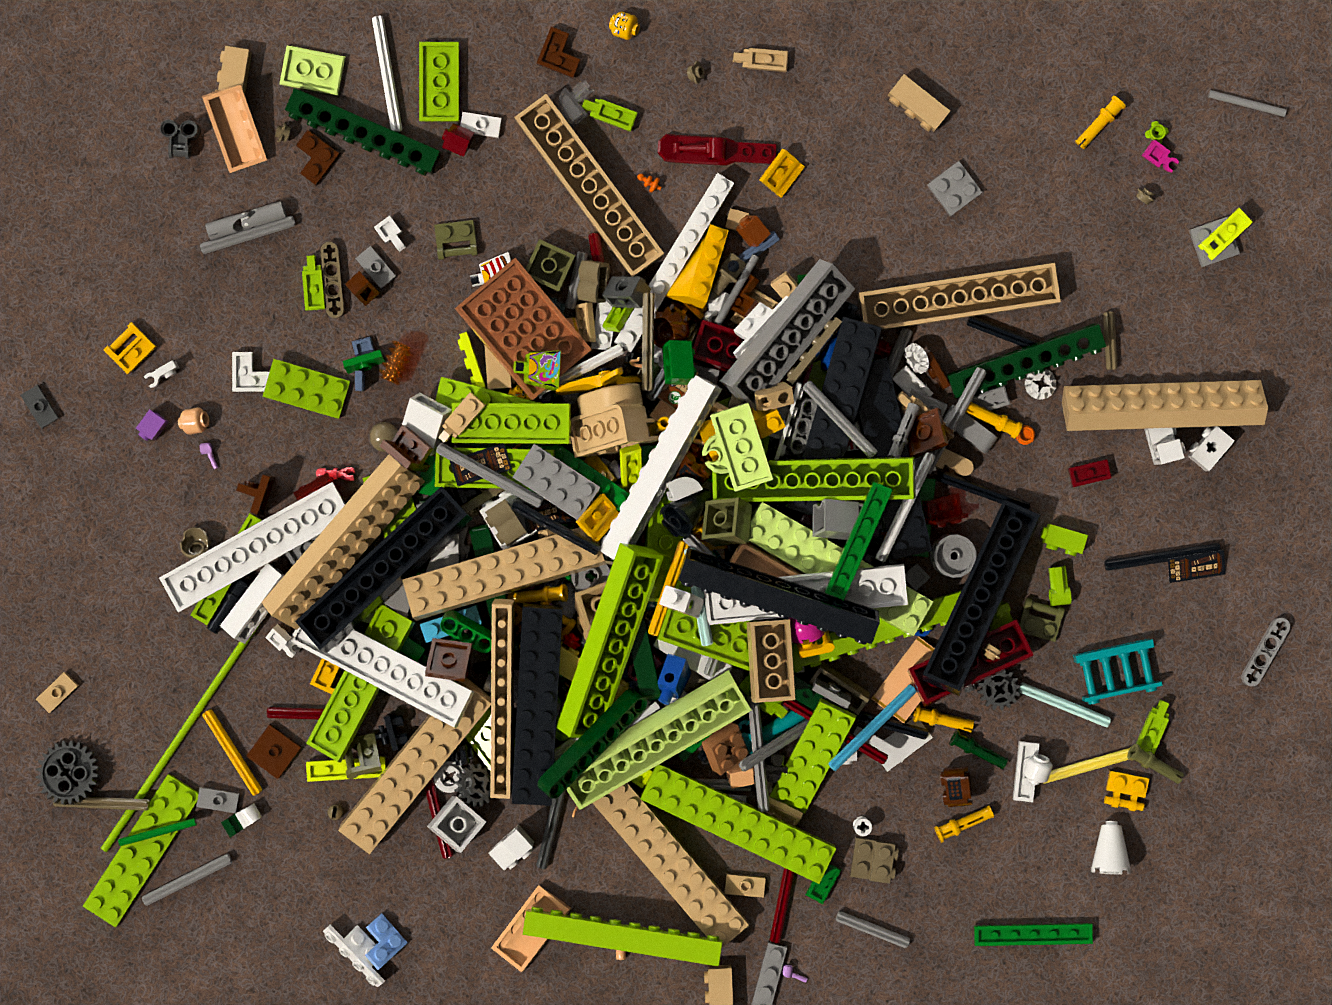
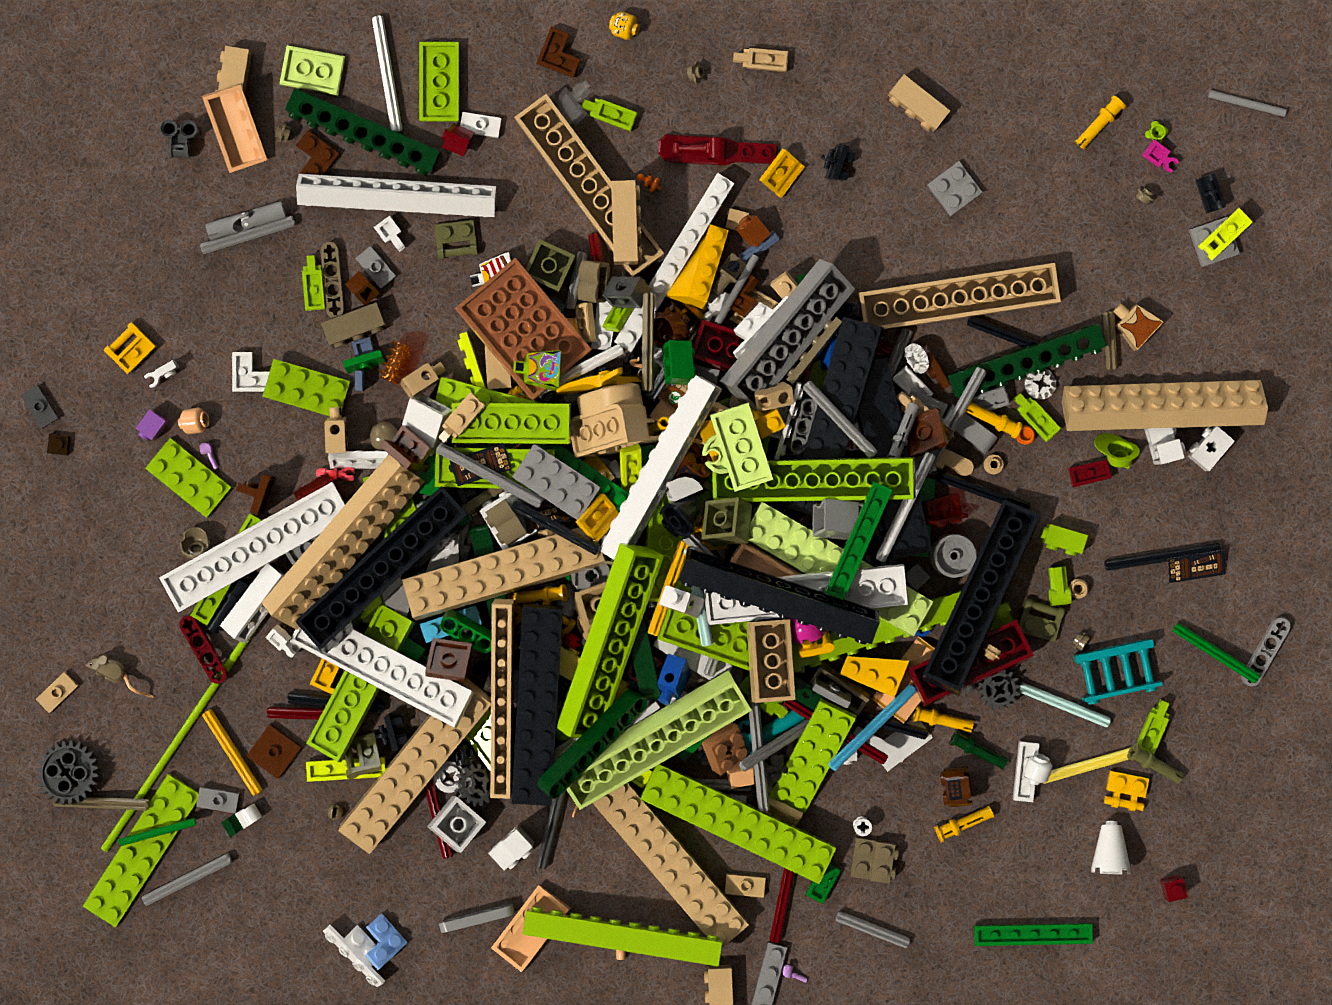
(58, 444): none -> dark brown plate
(112, 670): none -> dark tan animal
(188, 477): none -> lime plate
(205, 648): none -> dark red beam
(321, 700): none -> black axle
(336, 440): none -> tan torso
(354, 325): none -> dark tan brick
(357, 459): none -> white plate
(396, 195): none -> white brick
(416, 384): none -> tan torso
(476, 918): none -> light grey beam
(624, 219): none -> tan brick
(835, 160): none -> black hips
(877, 673): none -> yellow wedge
(989, 469): none -> tan plate
(1036, 417): none -> lime hinge
(1081, 641): none -> dark tan plate
(1084, 590): none -> tan plate
(1118, 450): none -> lime piece
(1136, 324): none -> torso
(1173, 888): none -> dark red brick
(1210, 193): none -> black hips
(1216, 653): none -> green axle

